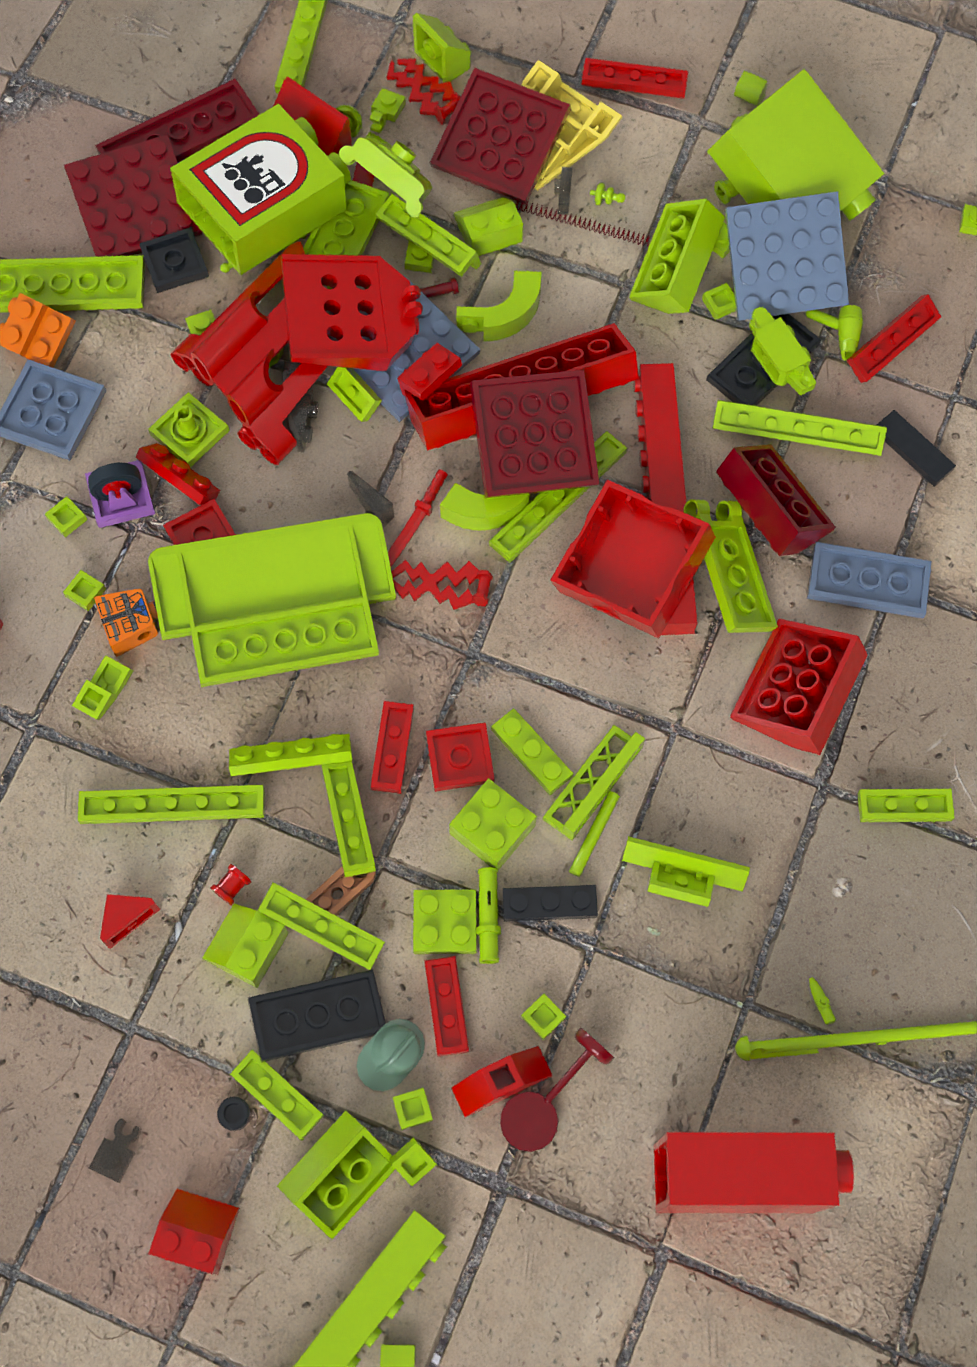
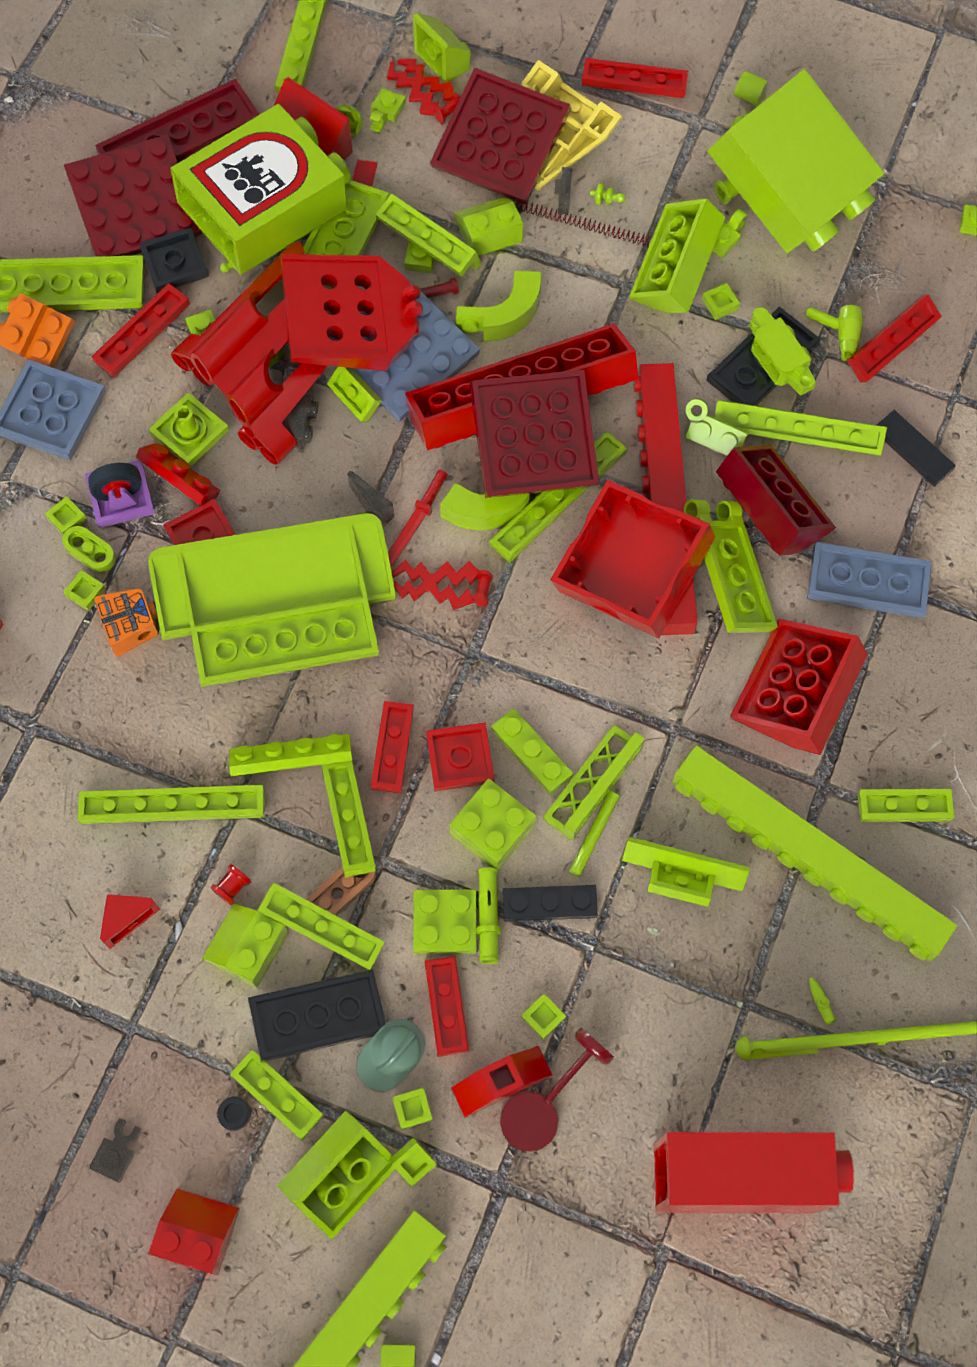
(90, 550): none -> lime plate
(103, 689): lime slope -> none
(140, 330): none -> red plate
(392, 167): lime piece -> none
(429, 371): red bracket -> none
(712, 431): none -> lime hinge
(787, 255): sand blue plate -> none
(814, 854): none -> lime brick

